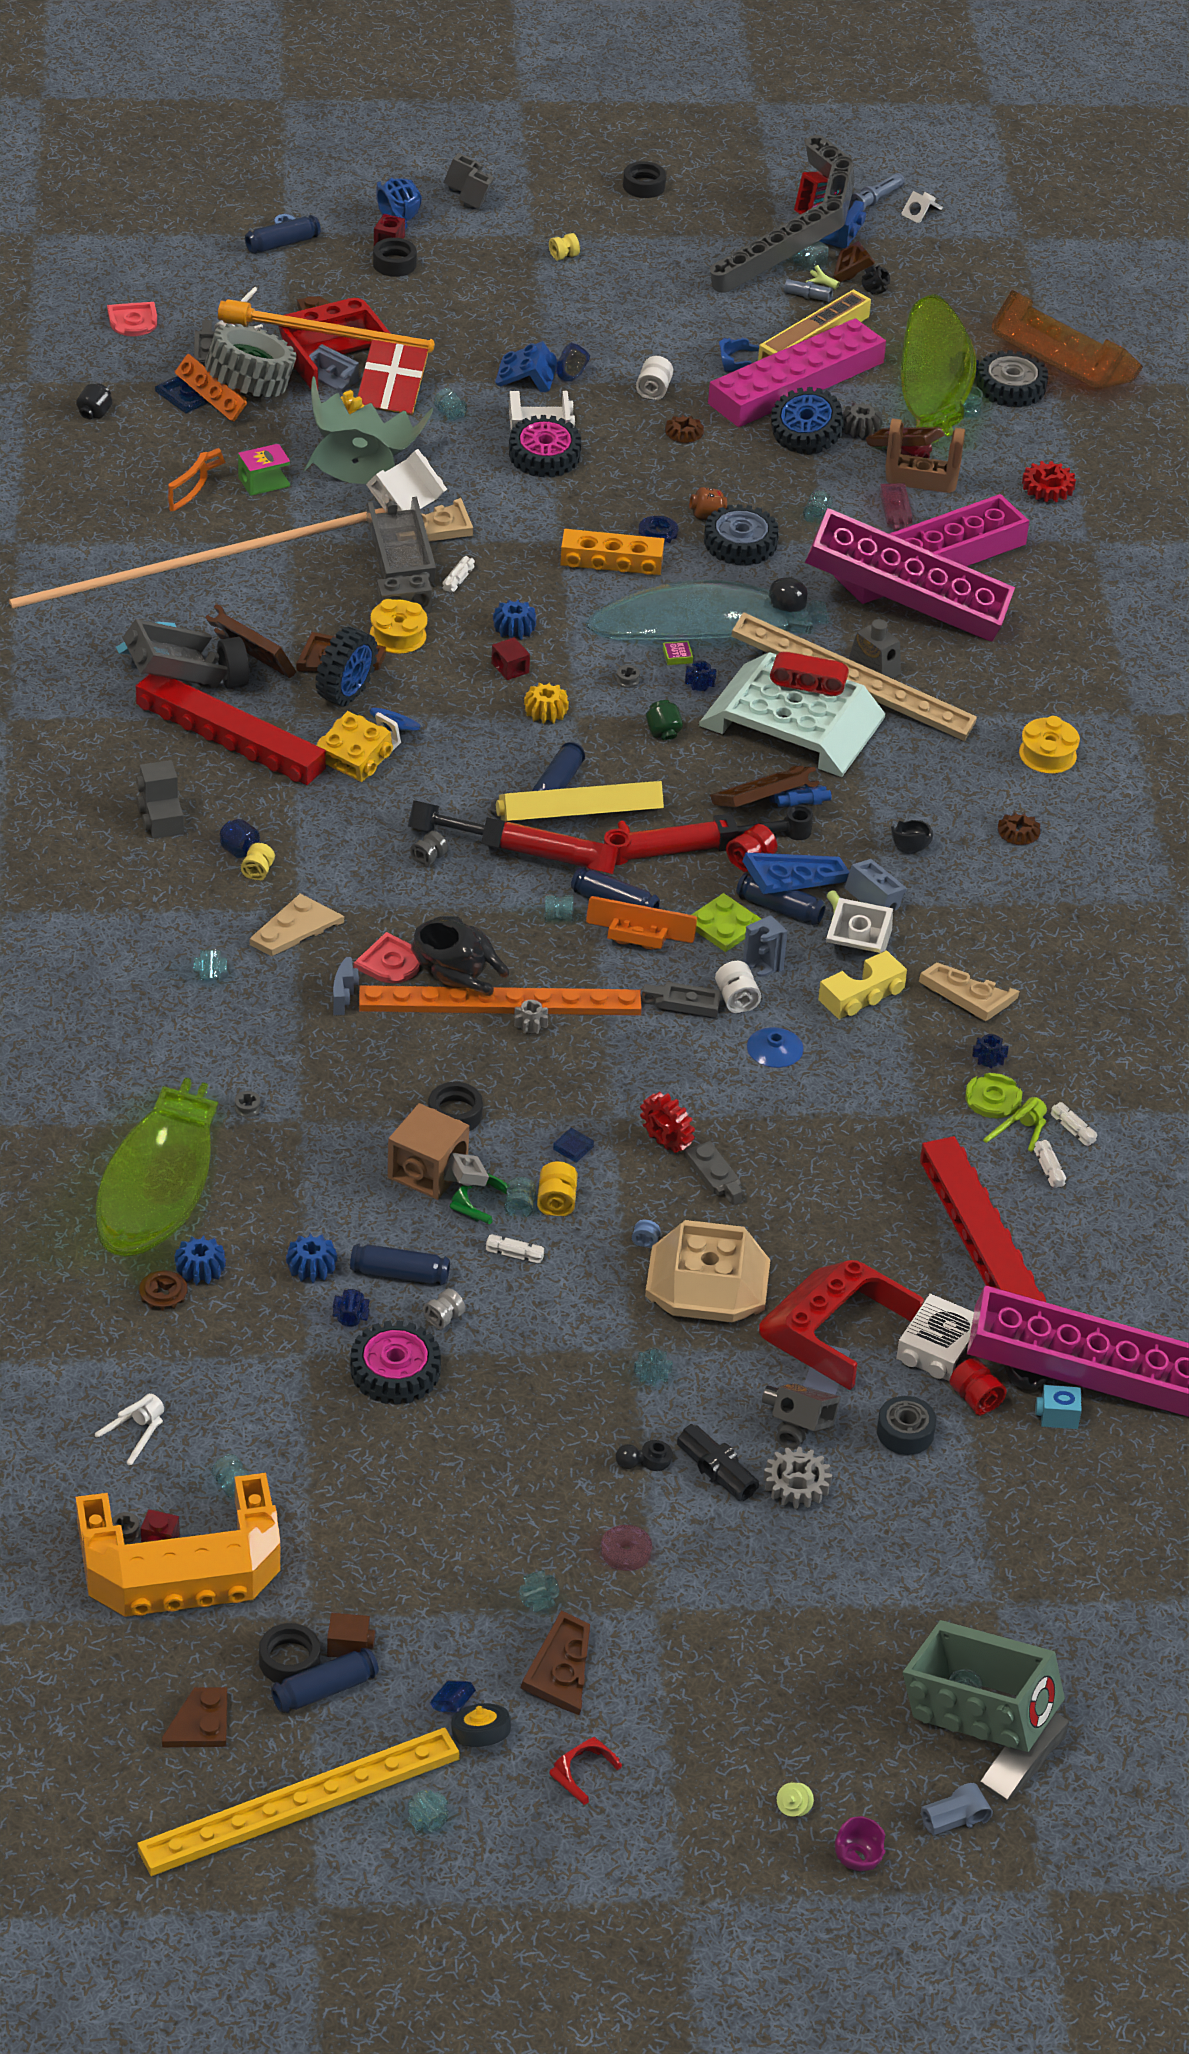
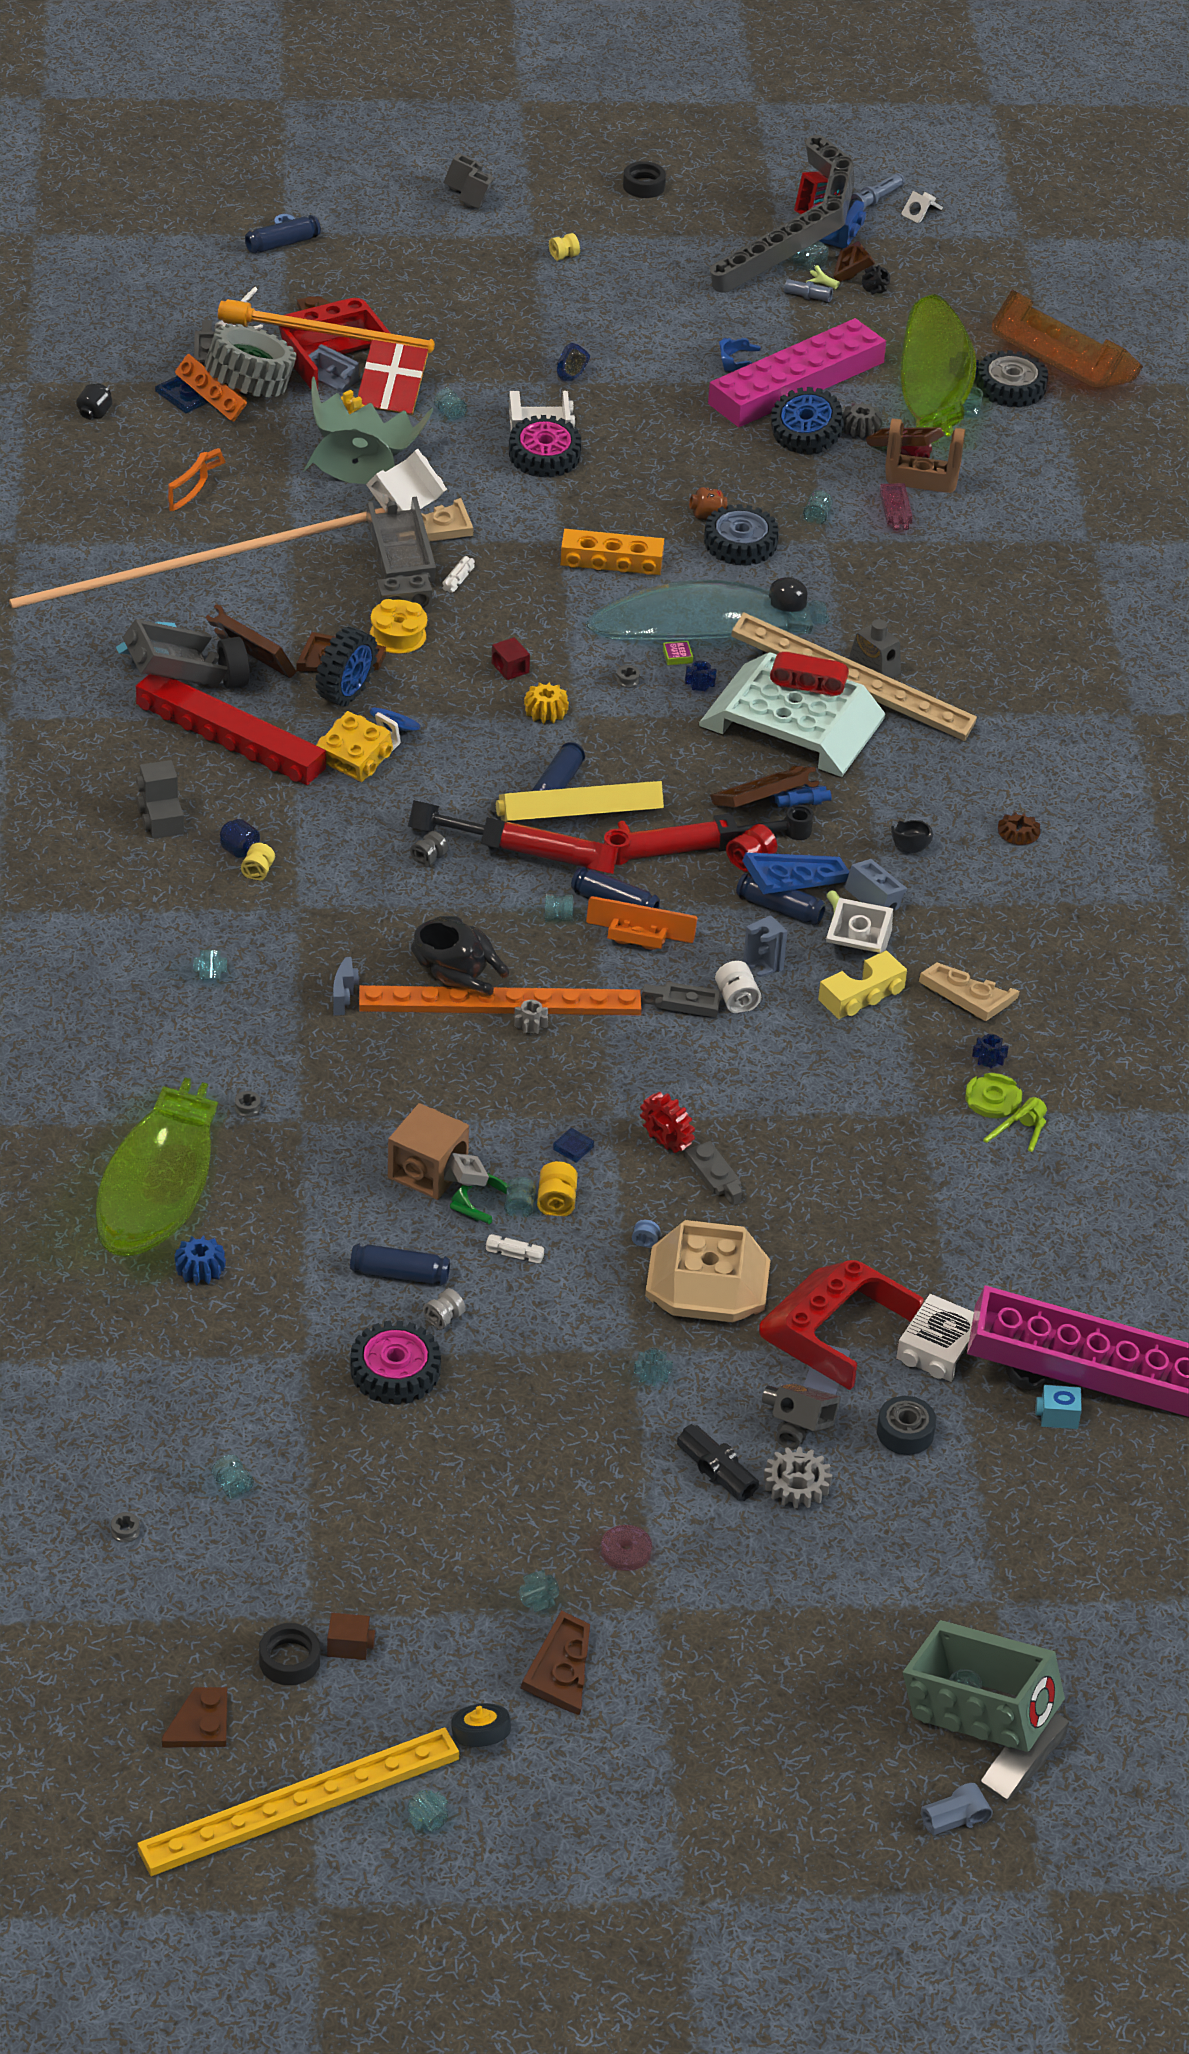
(132, 318): coral tile -> none
(143, 1412): white plant -> none
(159, 1526): dark red brick -> none
(168, 1281): reddish brown gear -> none
(184, 1569): light orange wedge -> none
(263, 469): piece -> none
(294, 923): tan wing -> none
(311, 1257): blue gear -> none
(324, 1680): dark blue axle -> none
(350, 1307): clear blue gear -> none
(389, 227): dark red brick -> none
(389, 960): coral tile -> none
(394, 267): black tyre -> none
(398, 198): blue piece -> none
(452, 1696): clear blue tile -> none
(462, 1092): black tyre -> none
(514, 619): blue gear -> none
(533, 361): blue bracket -> none
(561, 1769): red helmet -> none
(654, 377): white wheel -> none
(654, 1455): black plate -> none
(664, 719): dark green head -> none
(666, 525): clear blue gear -> none
(688, 434): reddish brown gear -> none
(724, 922): lime plate -> none
(775, 1047): blue dish -> none
(795, 1799): yellowish green wheel -> none
(841, 310): brick -> none
(863, 1836): magenta hair -> none
(910, 575): dark pink brick -> none
(962, 536): dark pink brick -> none
(976, 1218): red brick -> none
(977, 1386): red wheel -> none
(1048, 481): red gear -> none
(1049, 745): yellow wheel -> none
(1050, 1163): white axle -> none
(1074, 1124): white axle -> none

